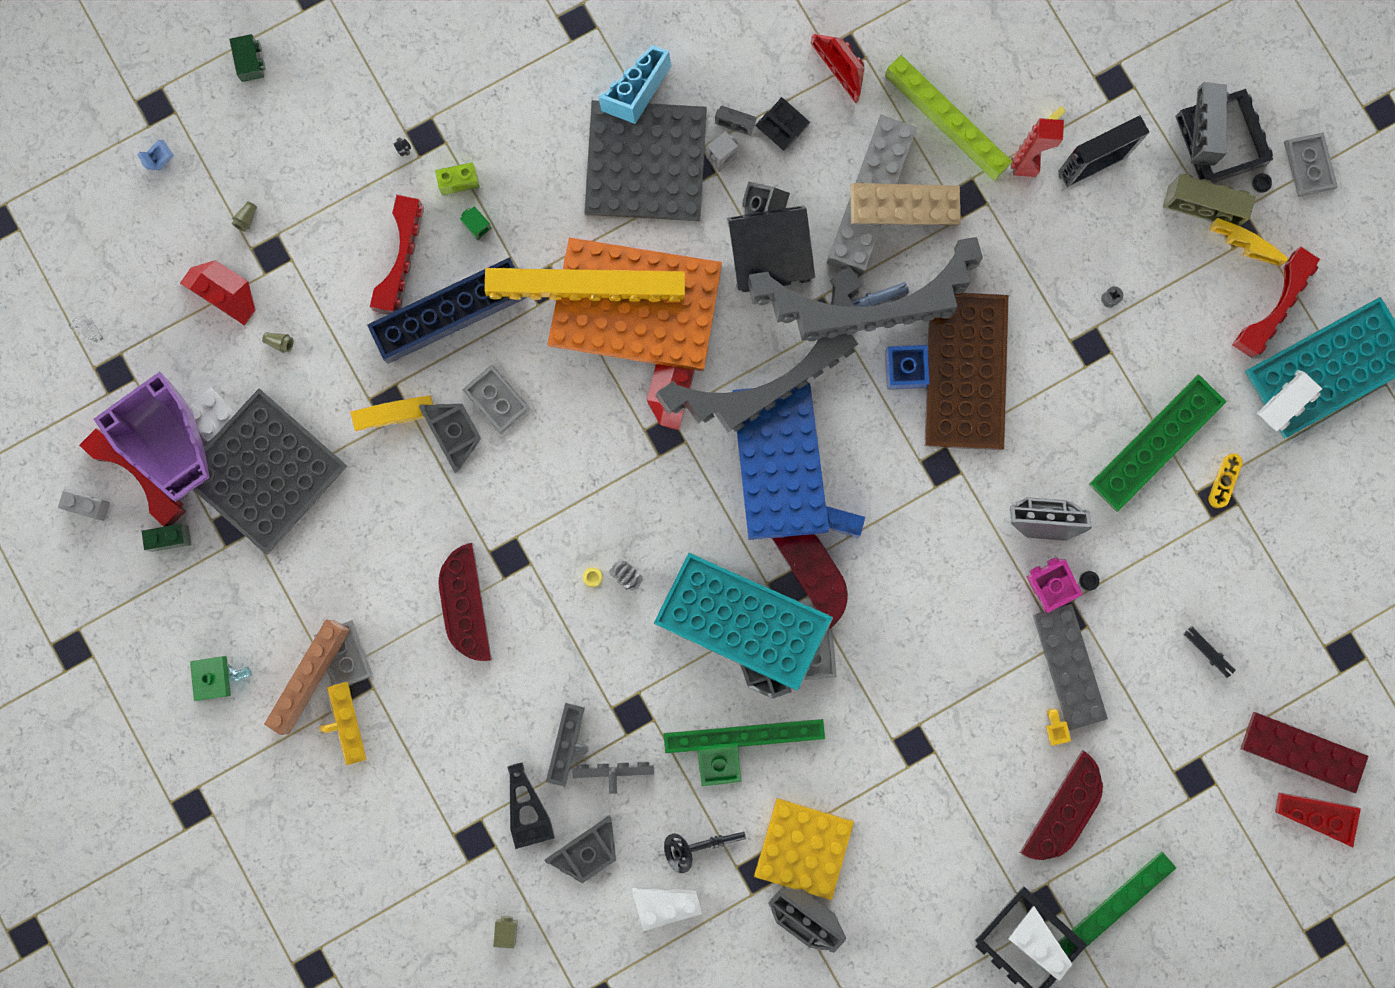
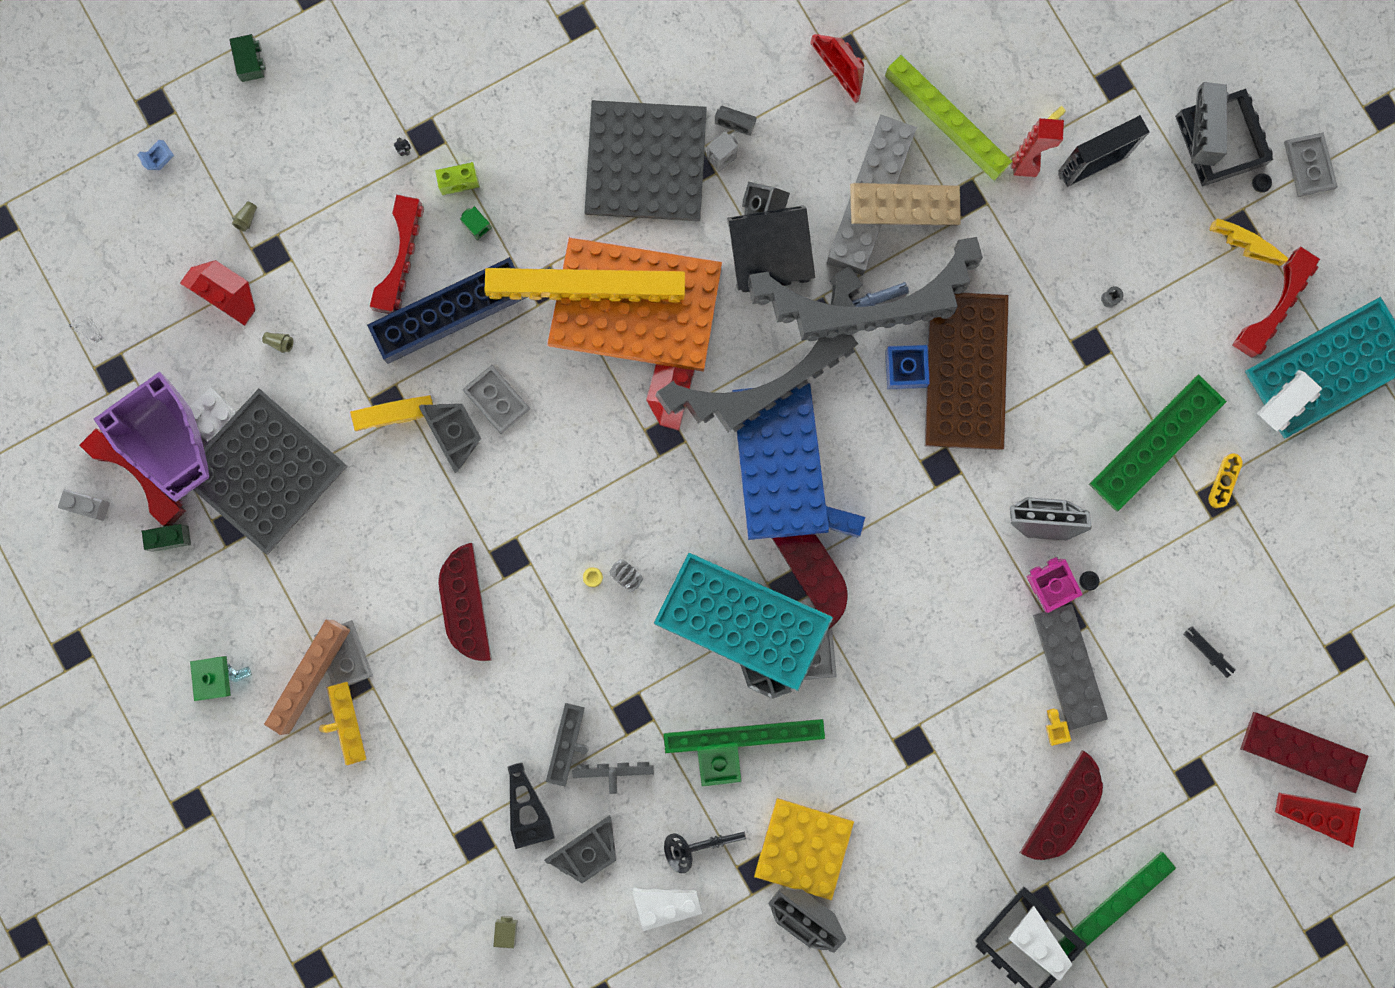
(637, 86): medium azure wedge -> none
(783, 124): black slope -> none
(1208, 200): olive brick -> none

